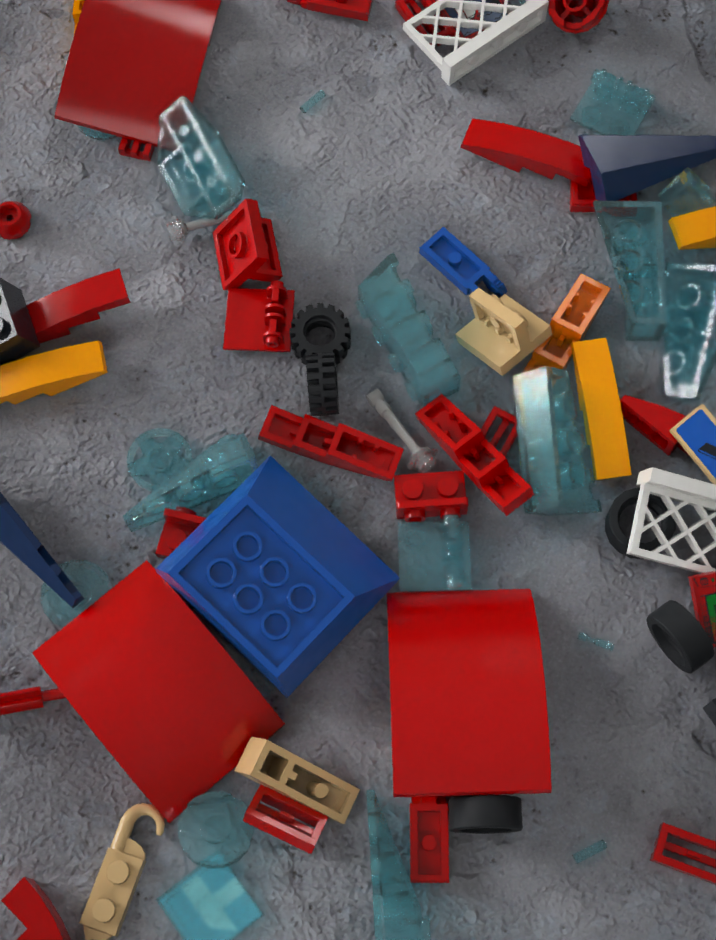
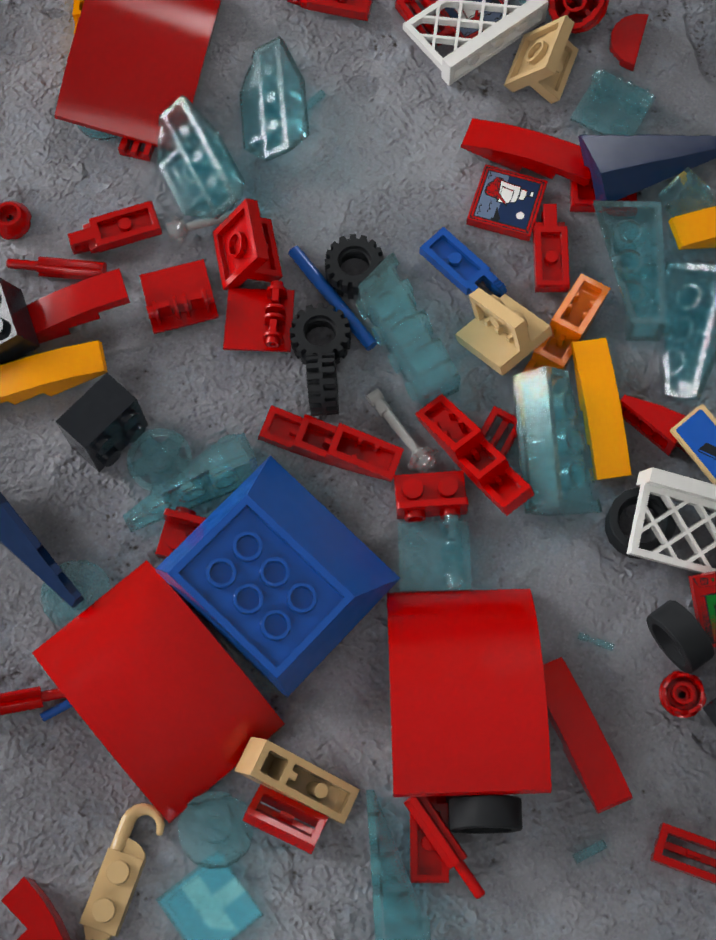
(55, 710): none -> blue piece
(60, 267): none -> red axle
(103, 422): none -> black brick
(116, 229): none -> red hinge
(178, 296): none -> red hinge
(273, 102): none -> clear light blue wedge
(332, 297): none -> blue bar
(347, 250): none -> black tyre
(443, 841): none -> red axle
(507, 202): none -> tile
(544, 60): none -> tan bracket
(551, 252): none -> red hinge
(583, 739): none -> red slope
(627, 38): none -> red tile
(692, 688): none -> red plate

